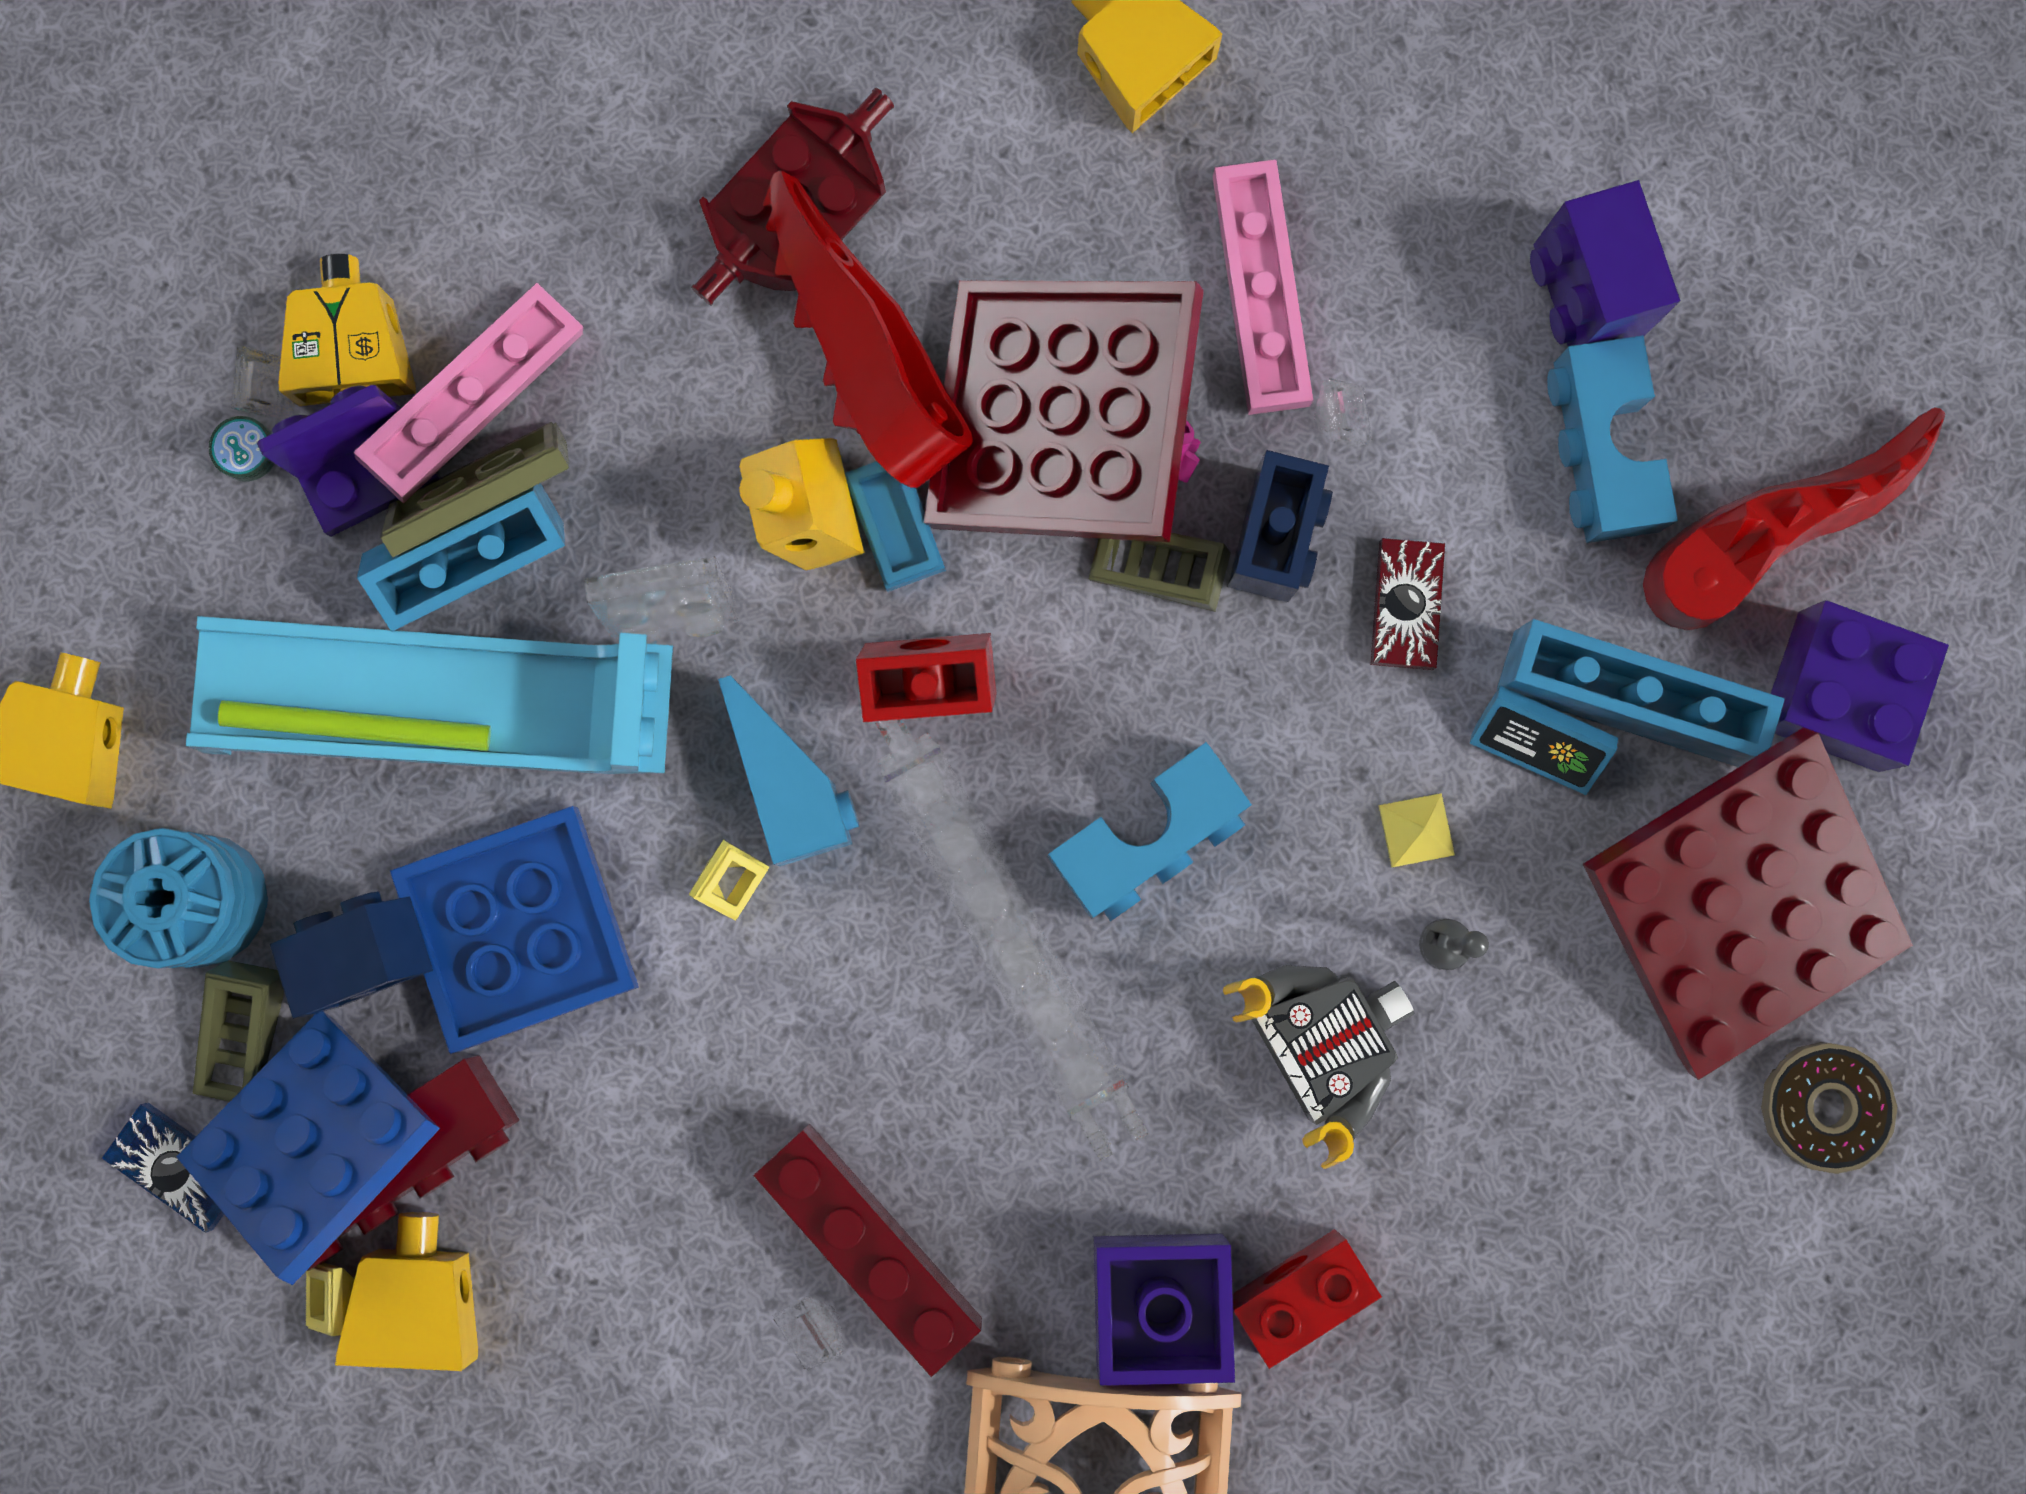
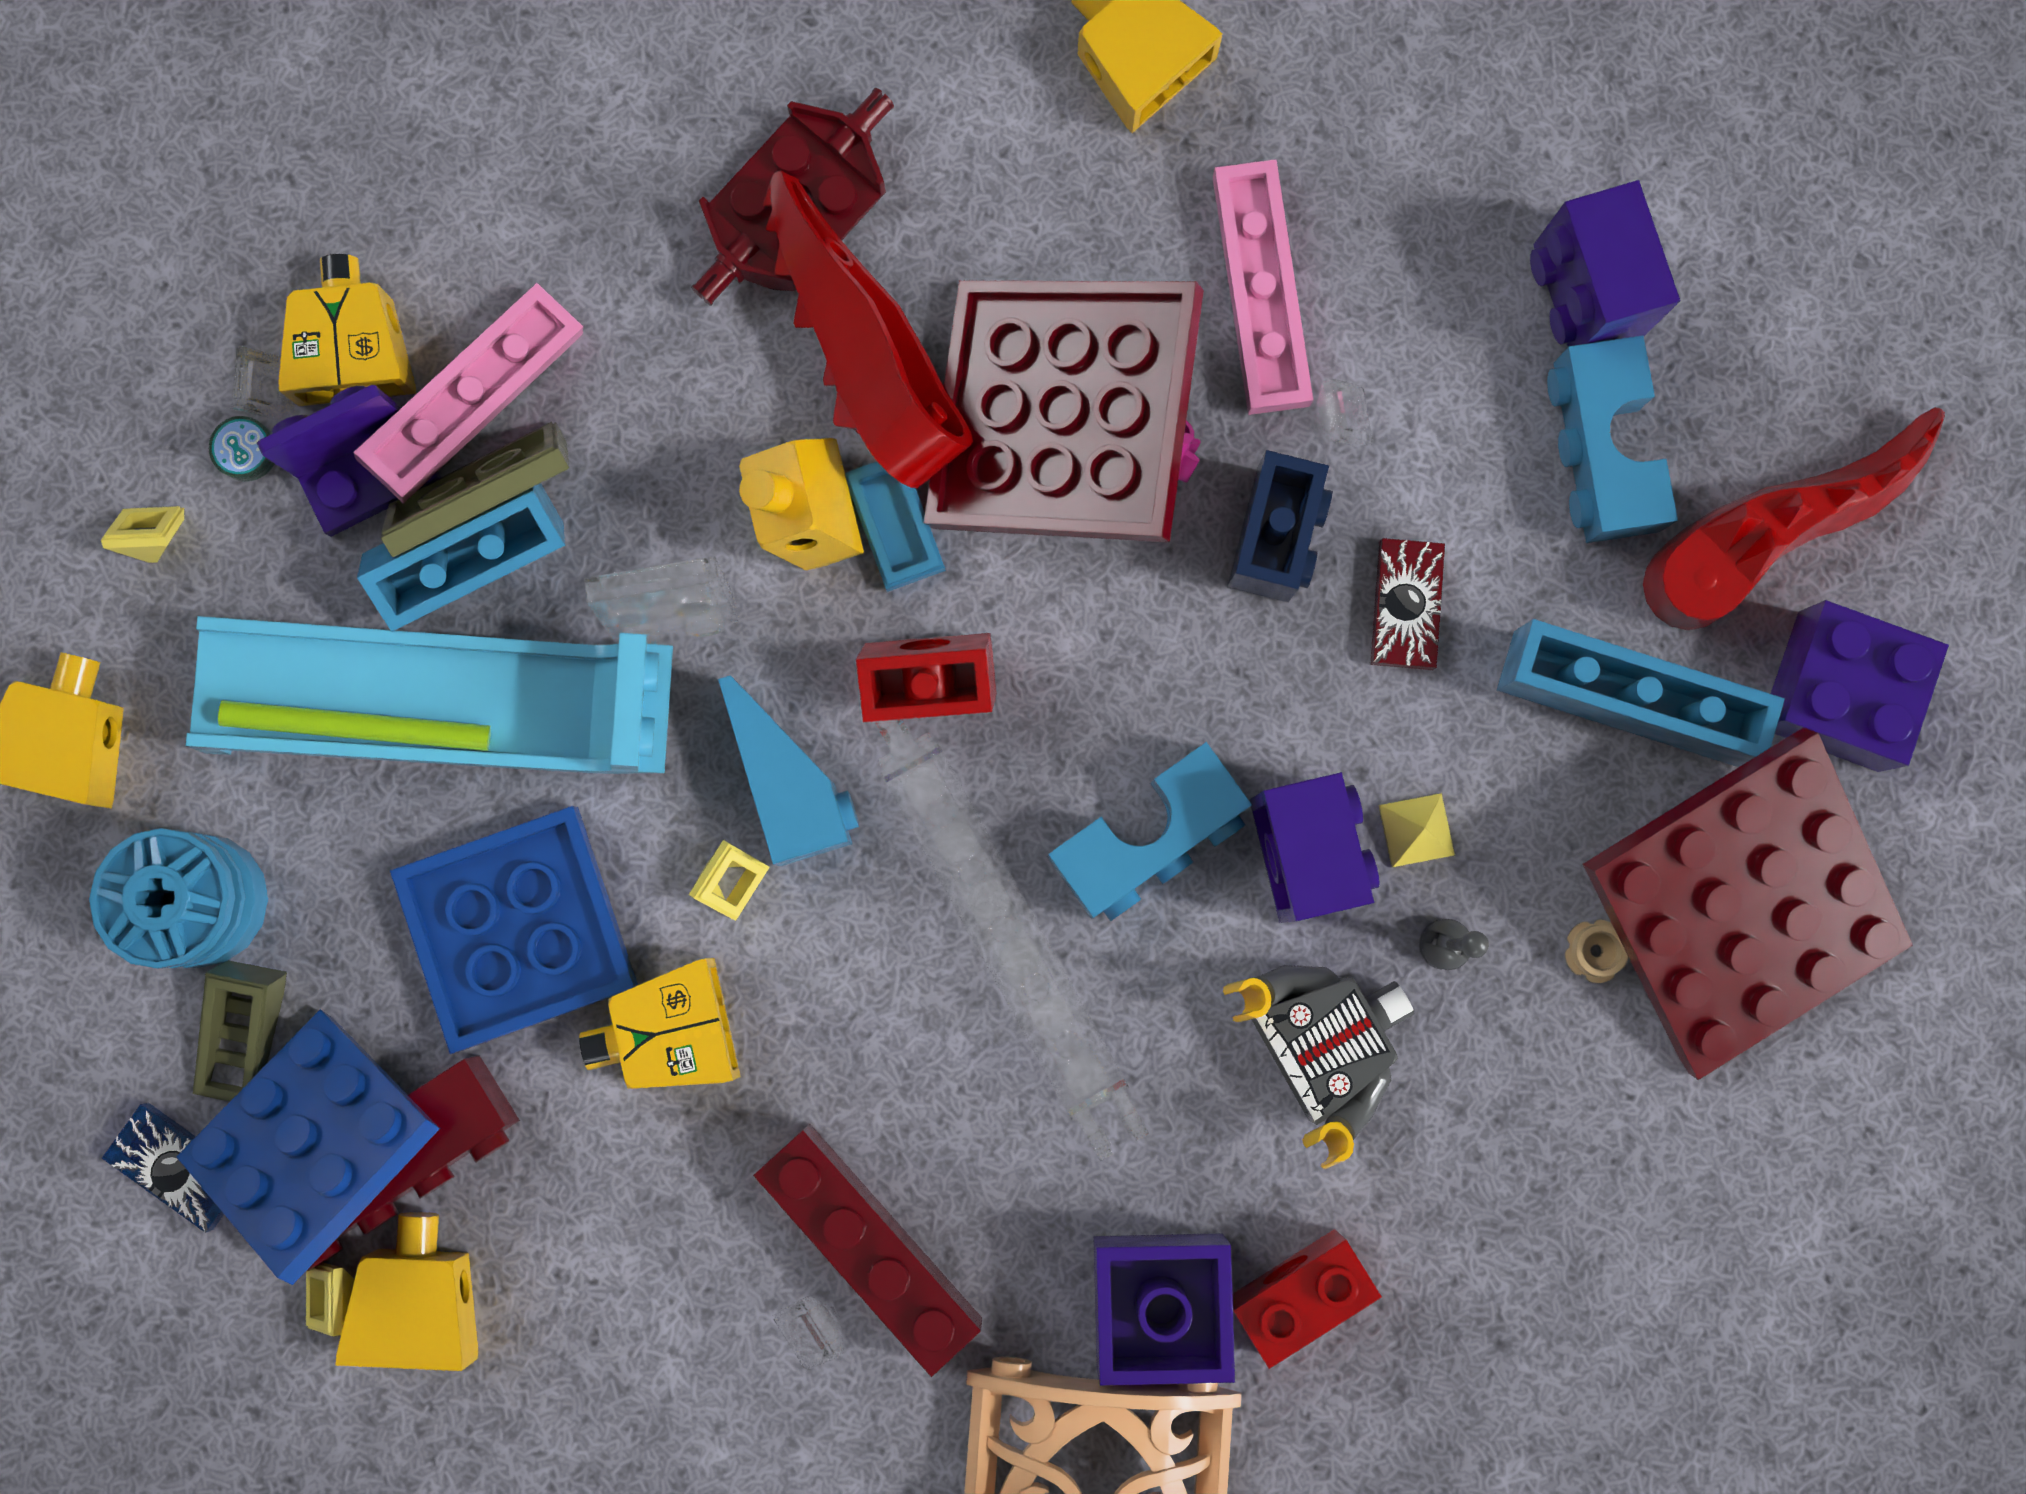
(143, 543): none -> light yellow slope
(350, 954): dark blue brick -> none
(667, 1031): none -> yellow torso
(1212, 580): olive slope -> none
(1314, 848): none -> dark purple brick
(1543, 740): tile -> none
(1579, 957): none -> tan plate
(1867, 1114): tile -> none

